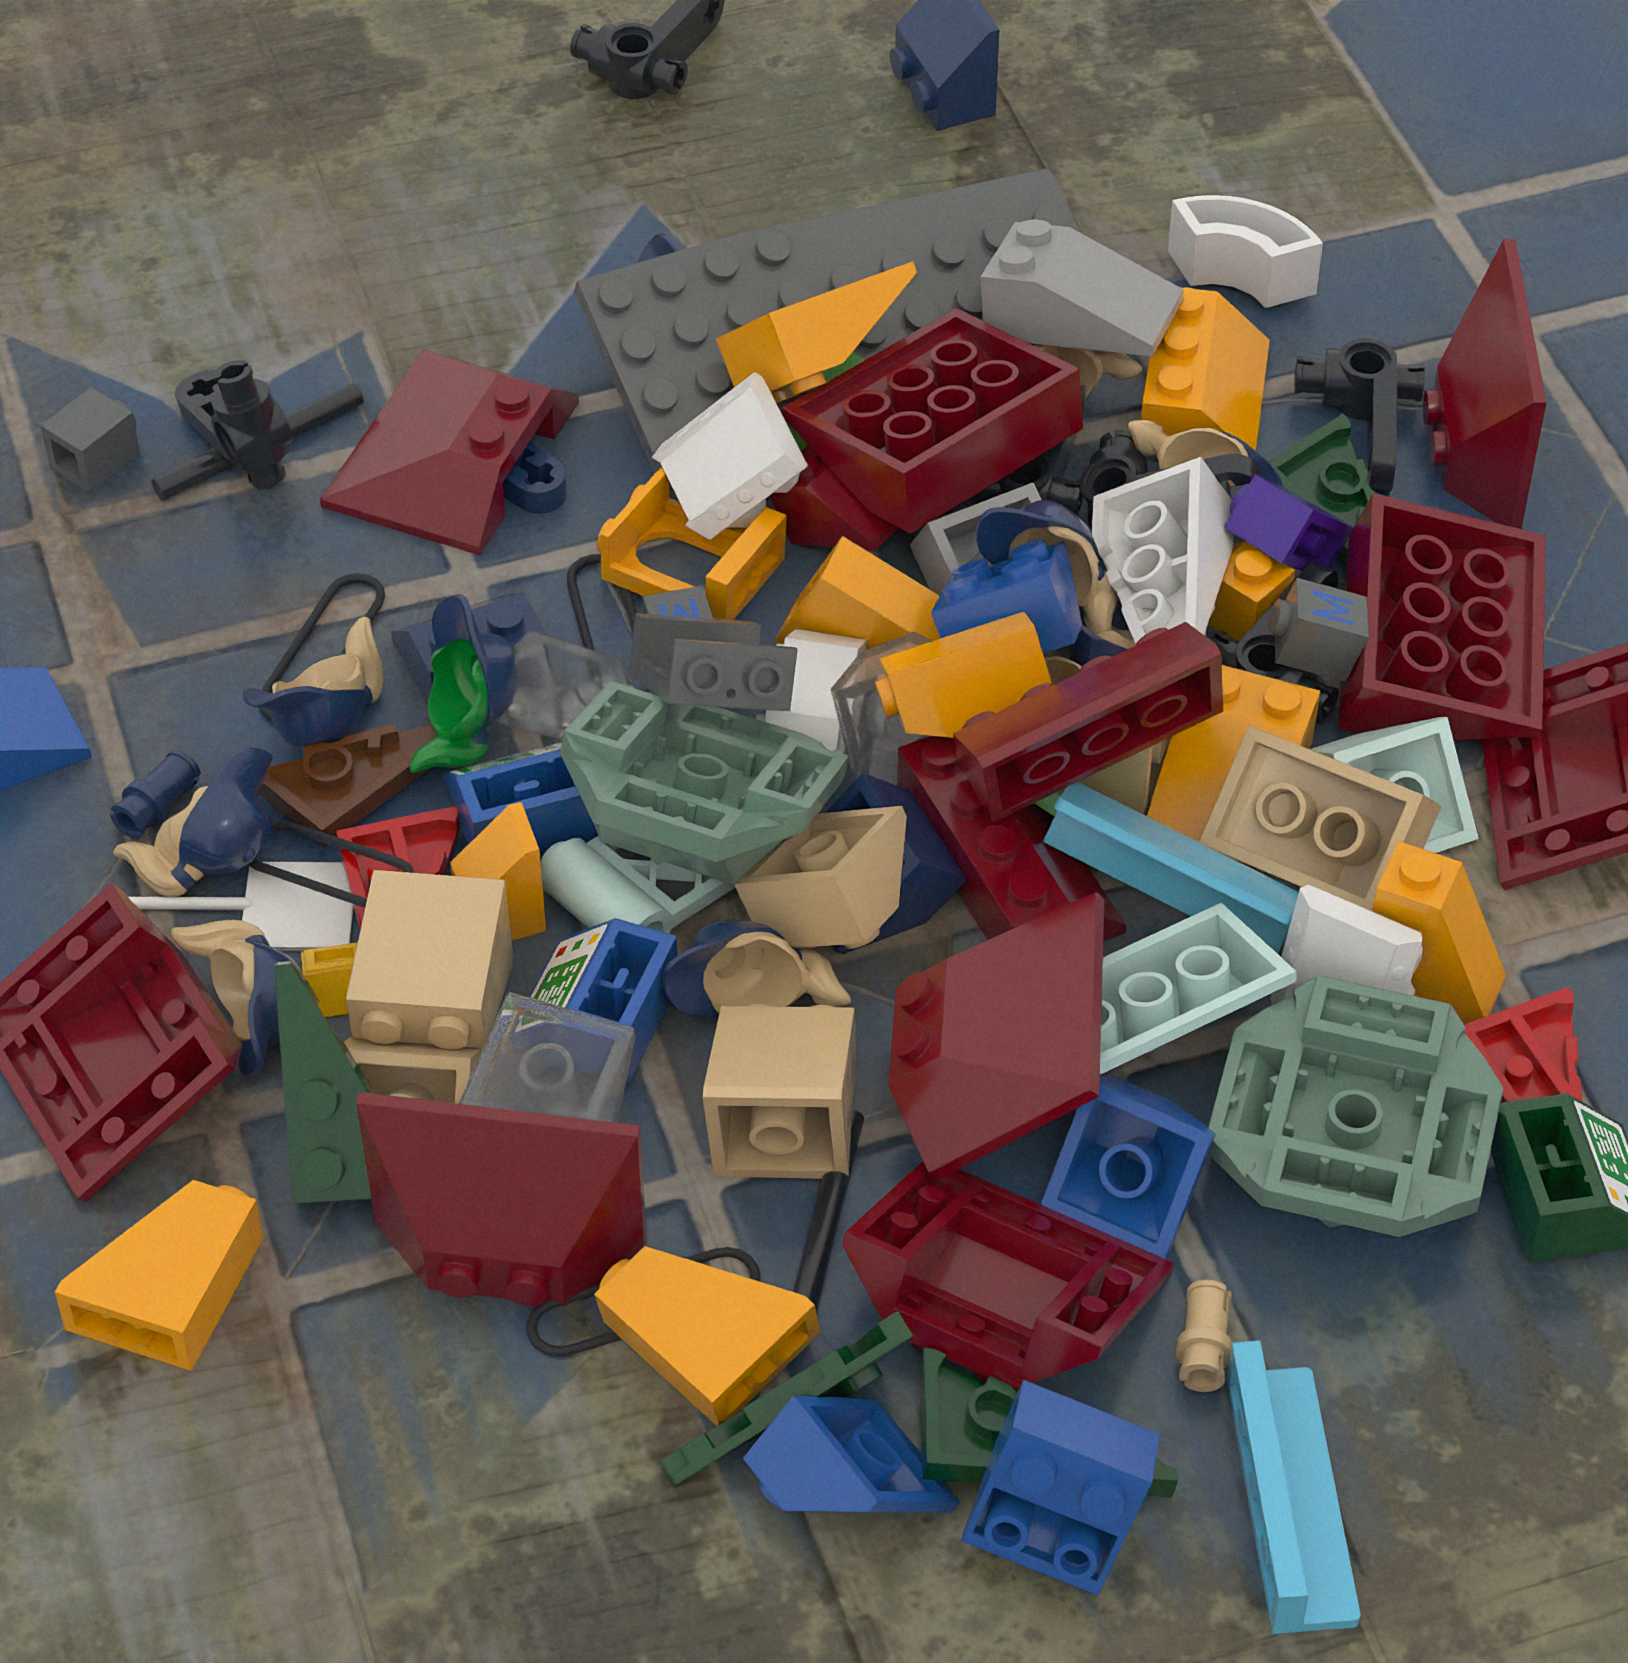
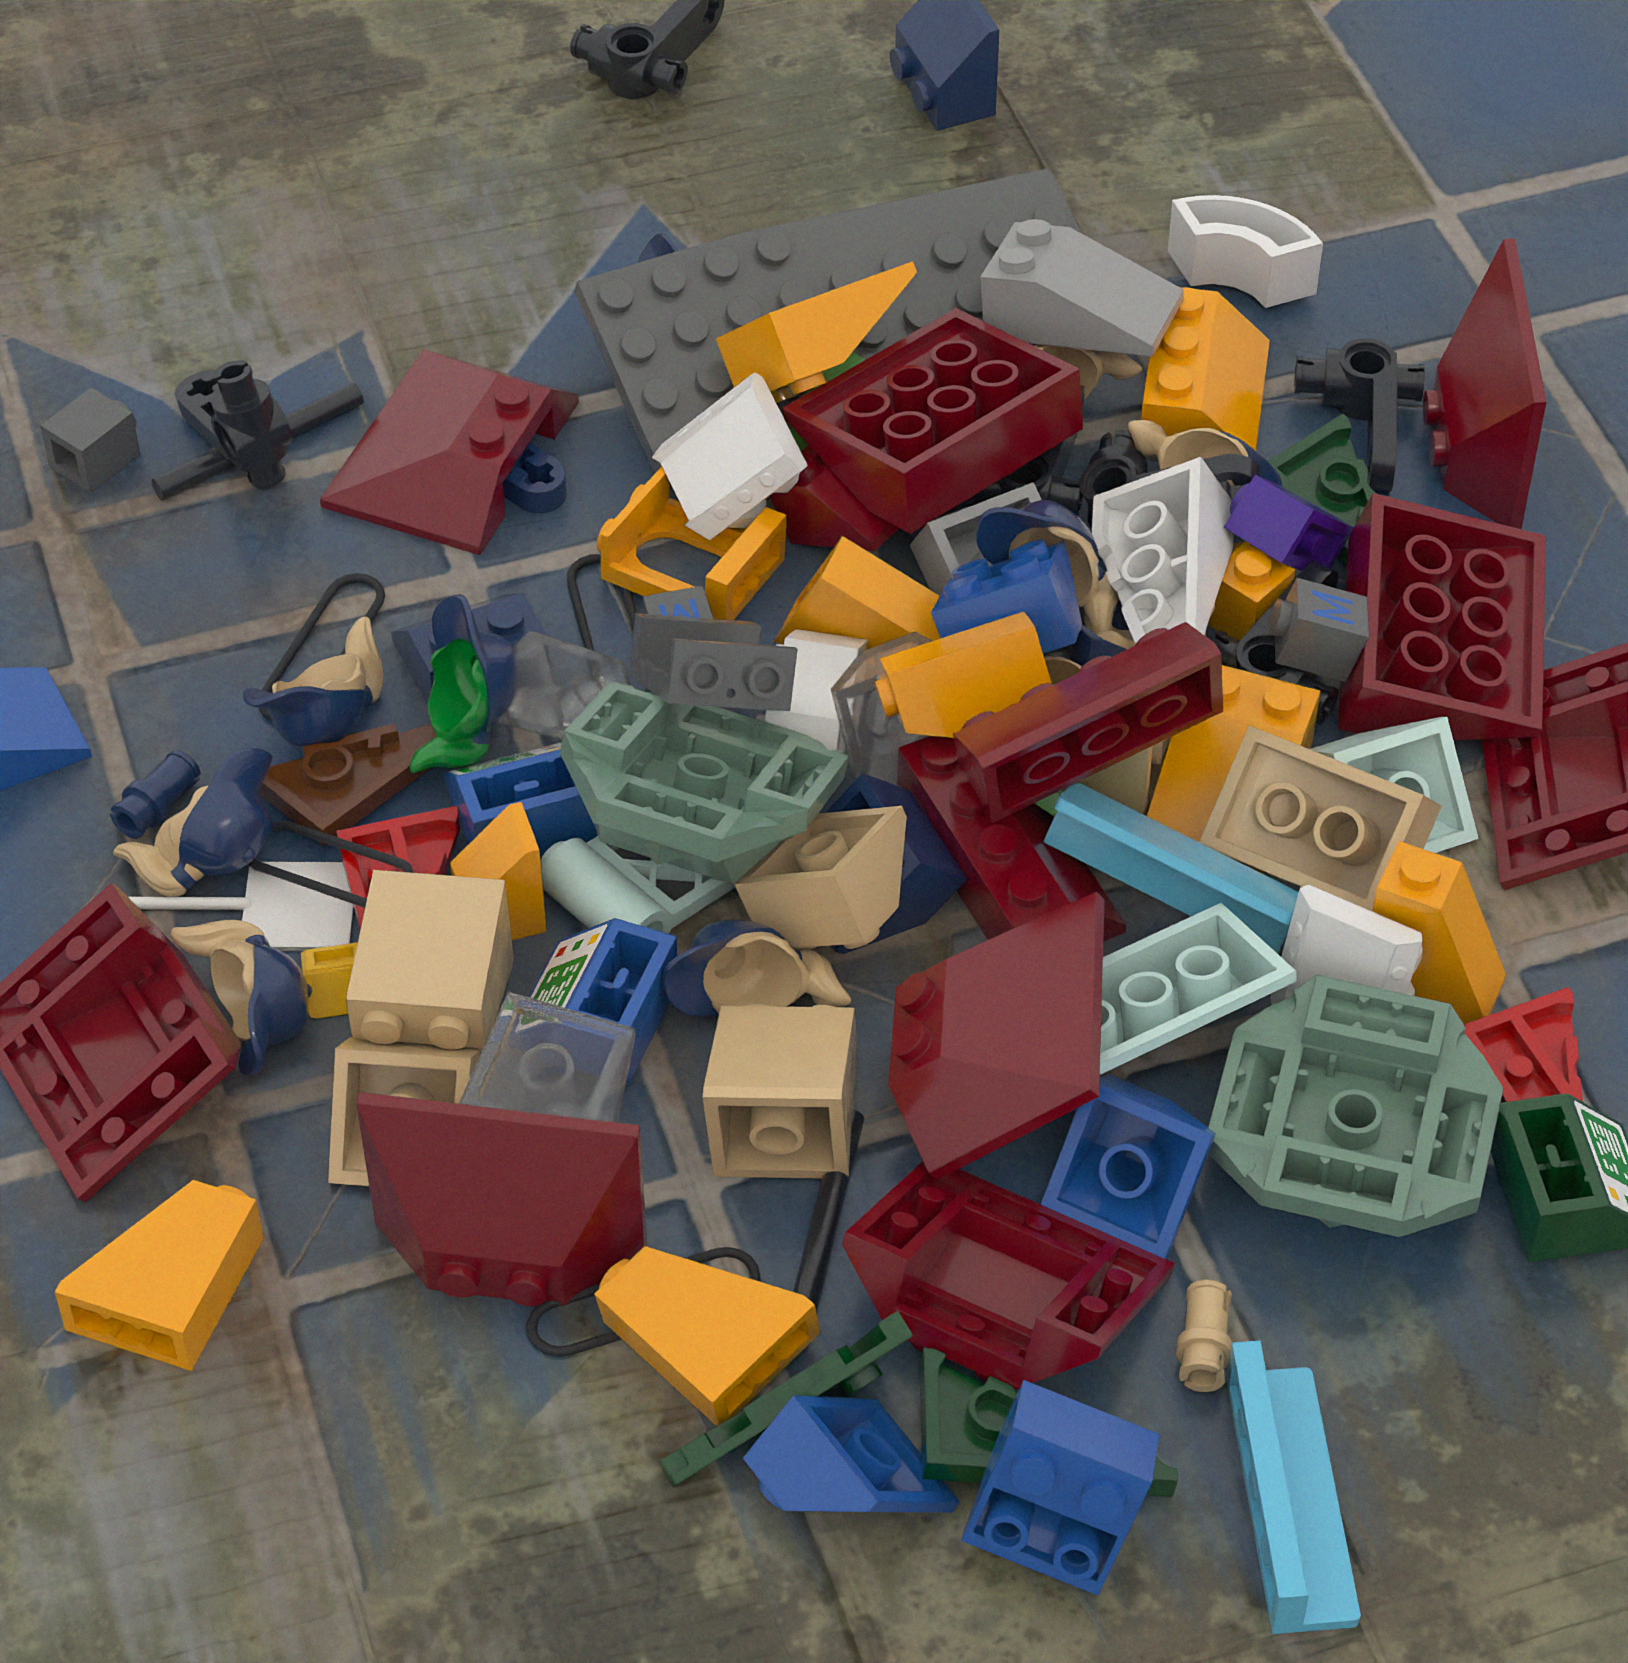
(319, 1098): dark green wing -> none

